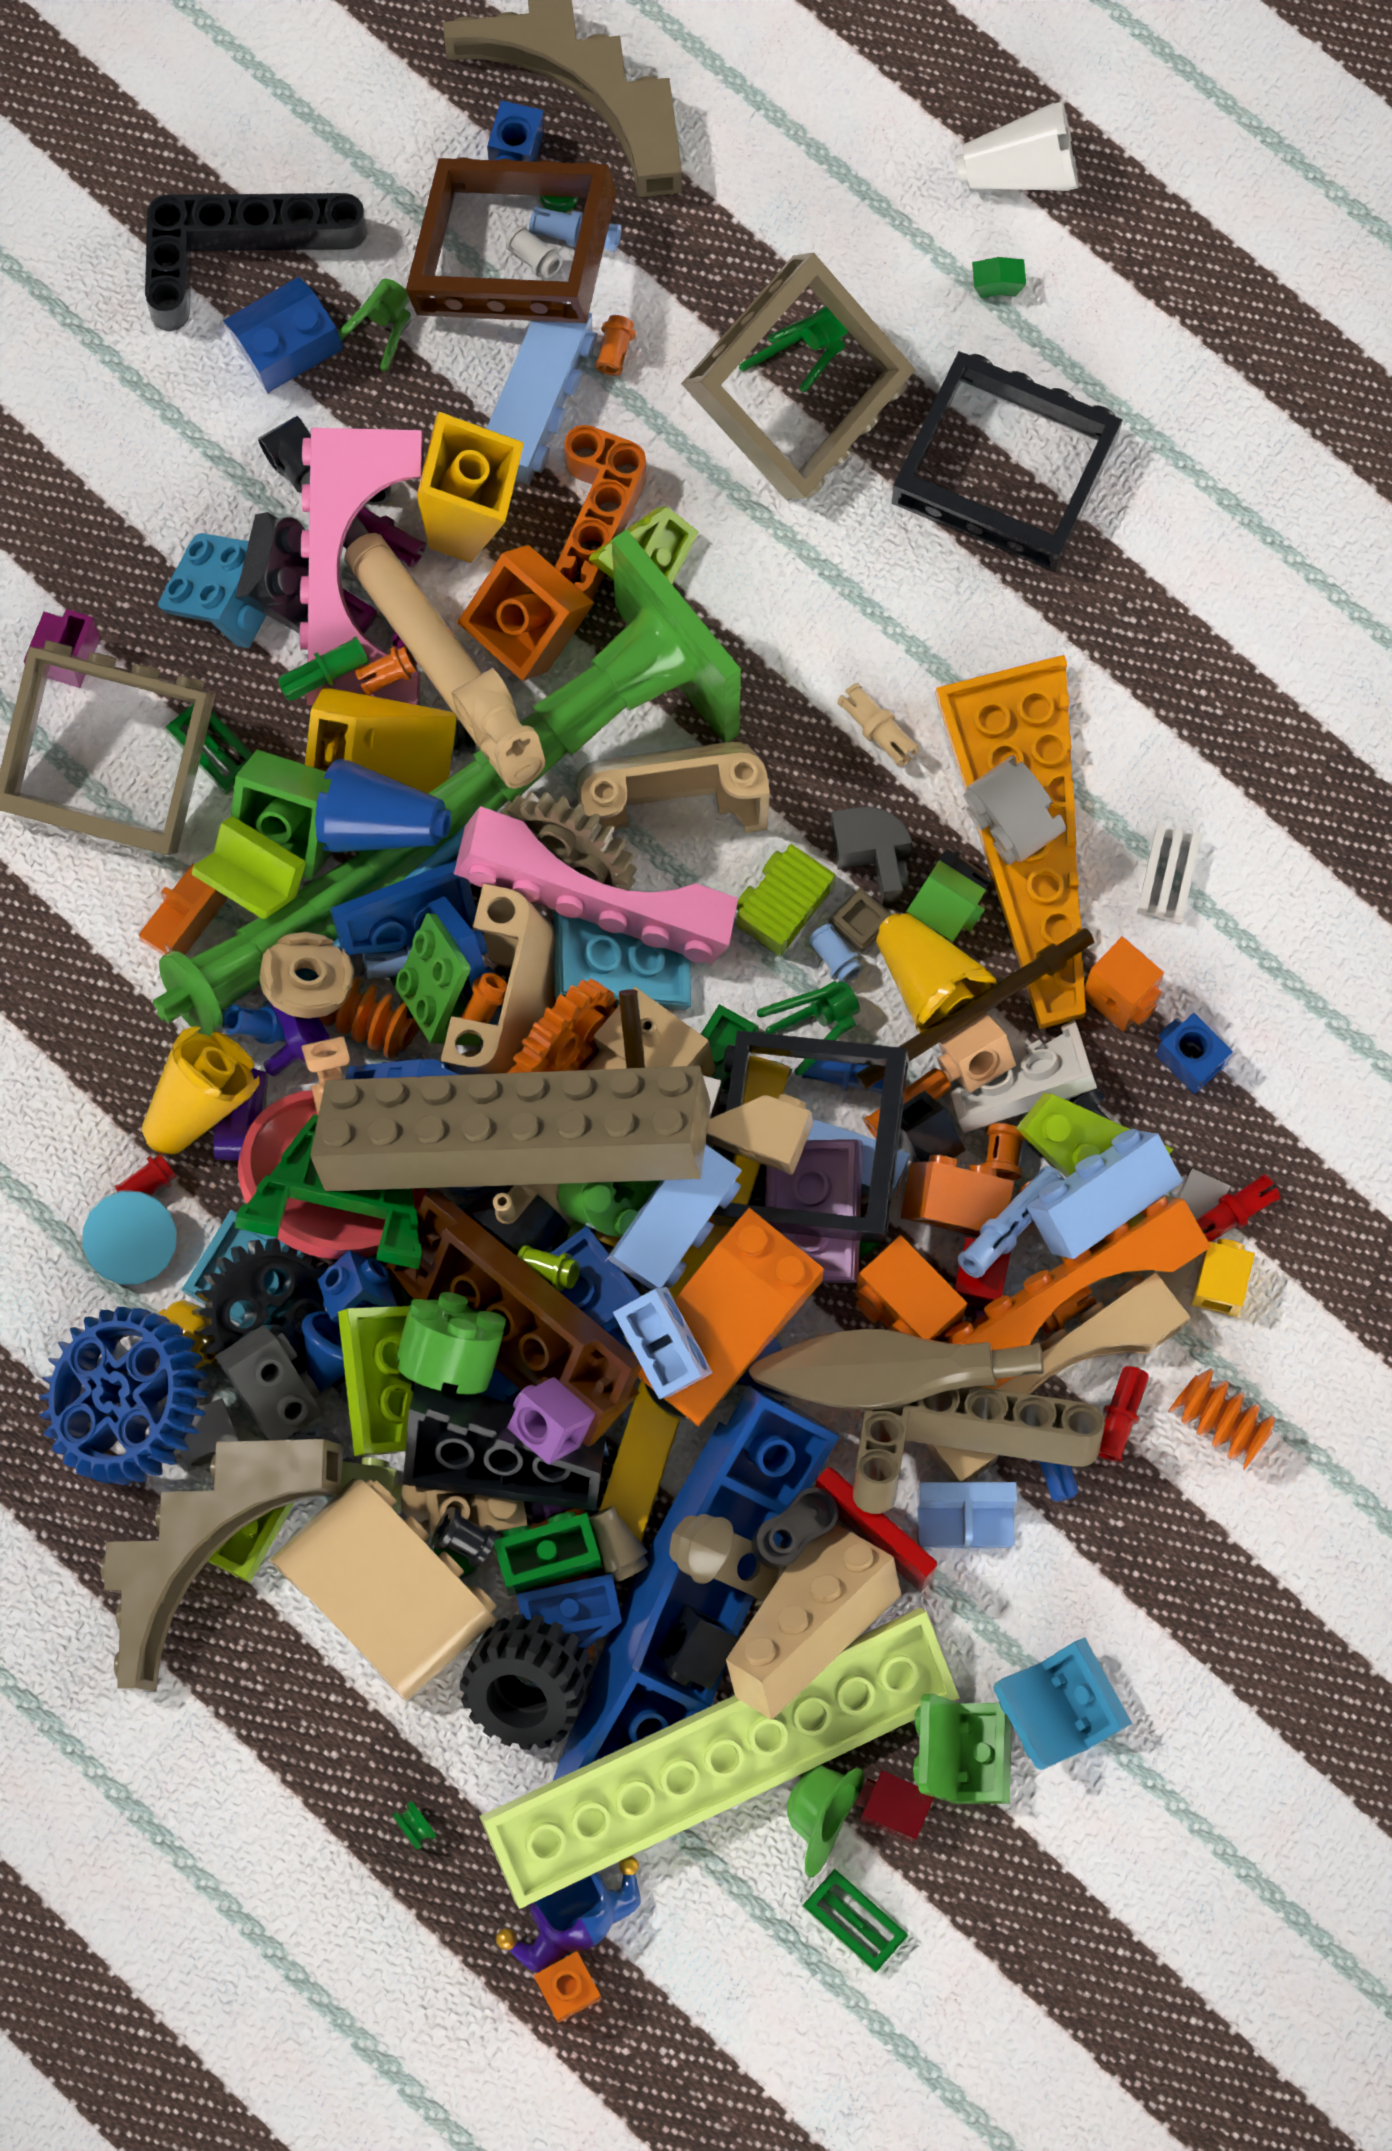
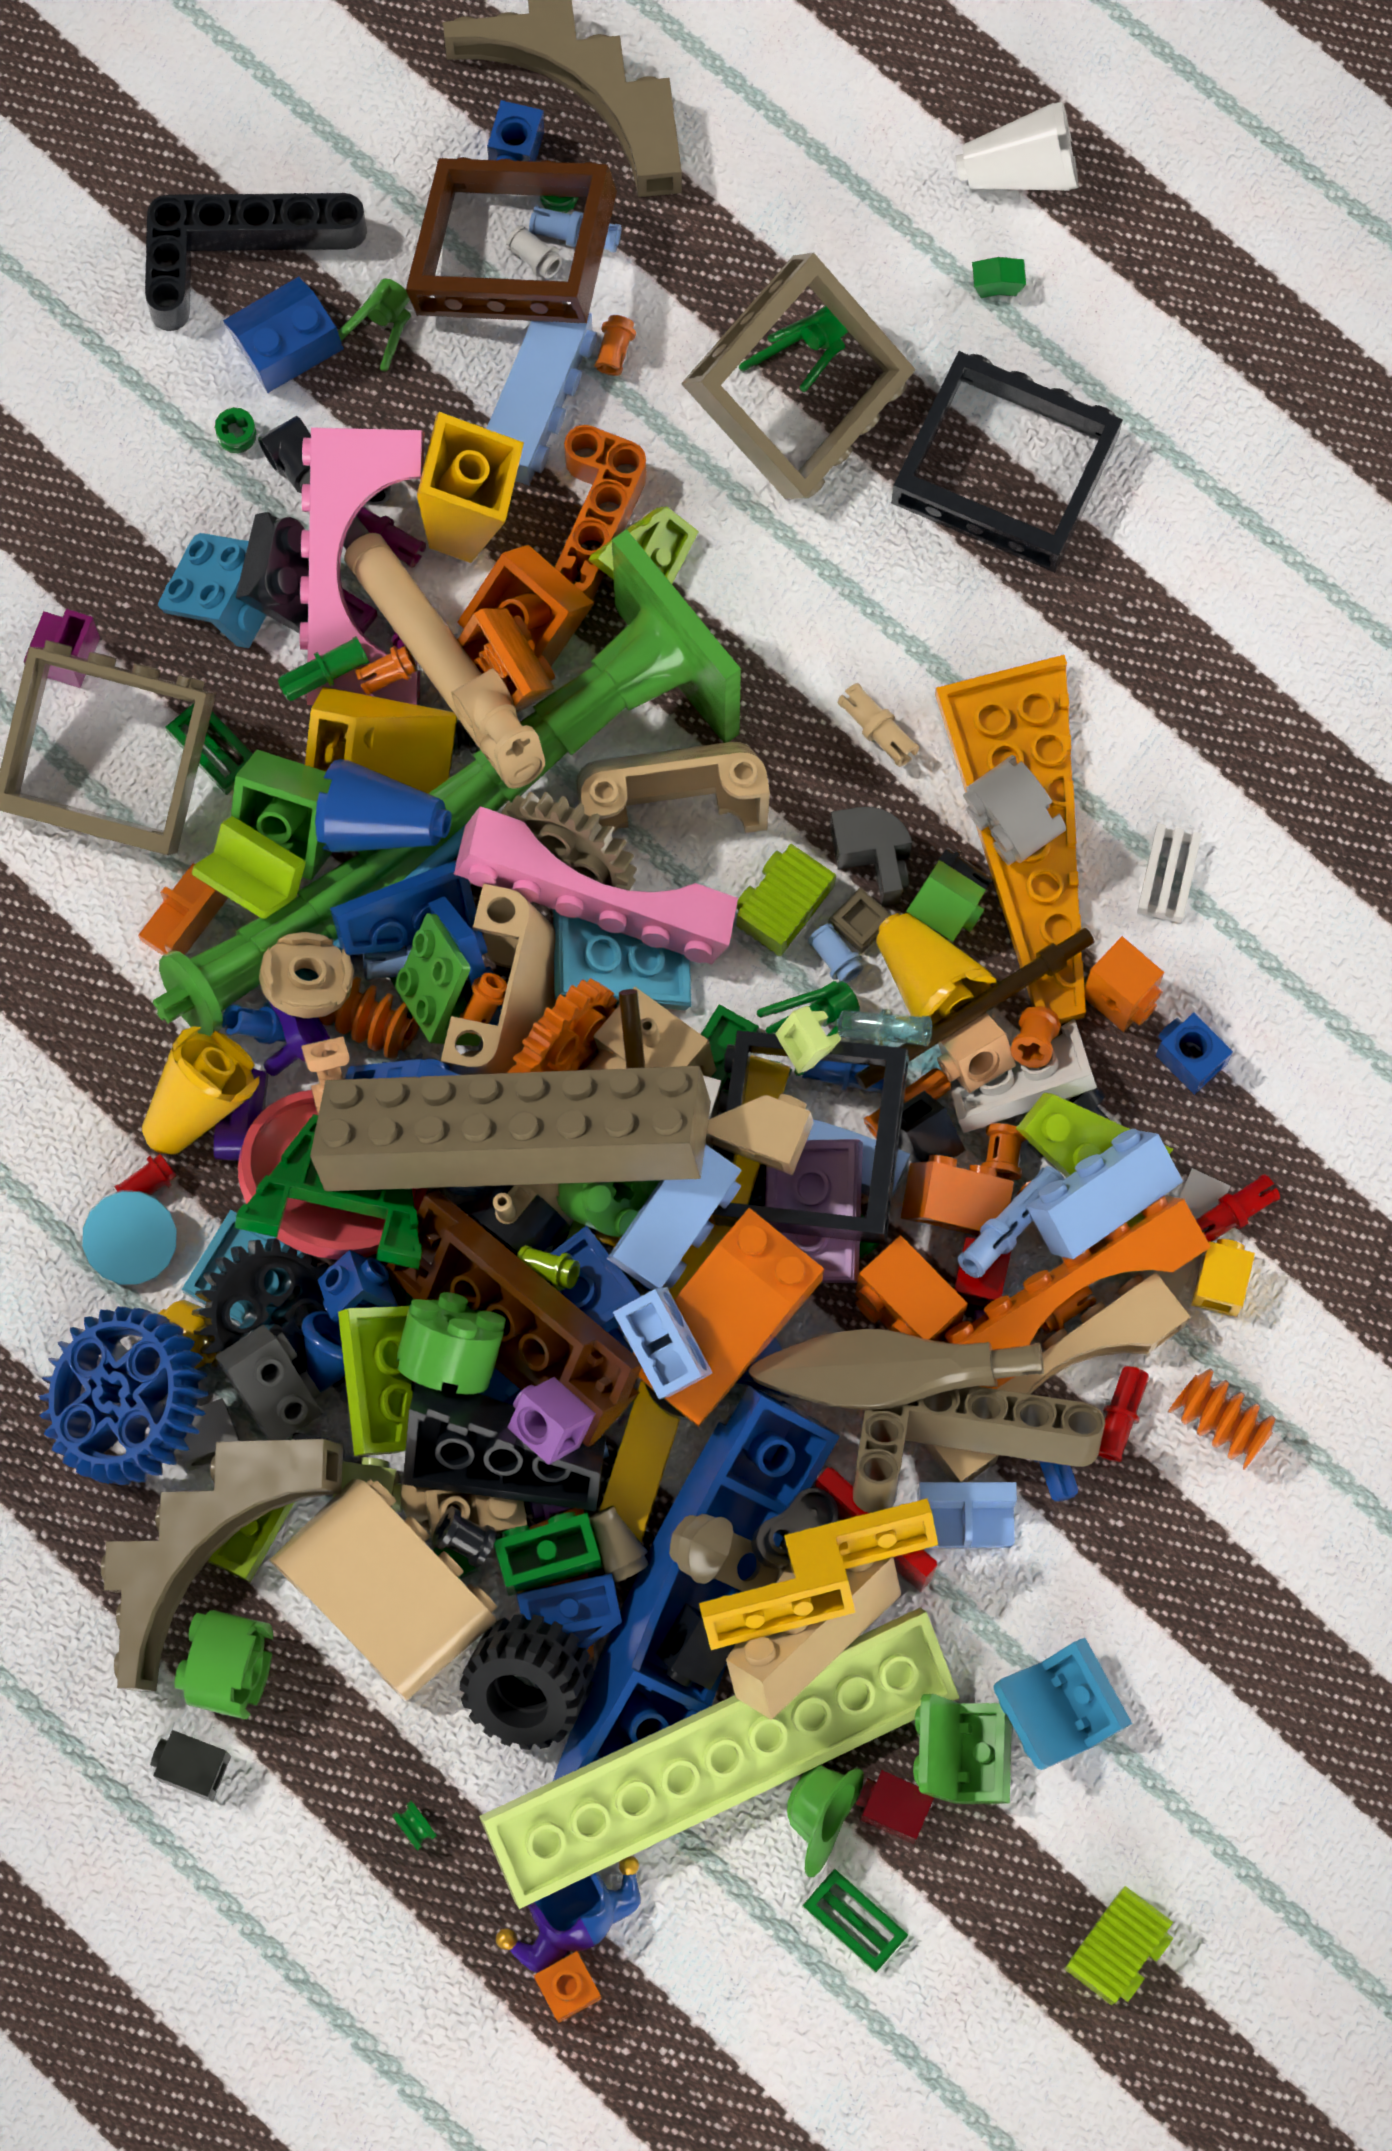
(190, 1765): none -> pearl dark grey brick
(225, 1663): none -> bright green brick
(229, 441): none -> green bush
(501, 643): none -> orange slope
(805, 1039): none -> yellowish green tile
(820, 1578): none -> yellow bracket
(885, 1027): none -> clear light blue axle
(1033, 1044): none -> orange bush
(1120, 1946): none -> lime brick

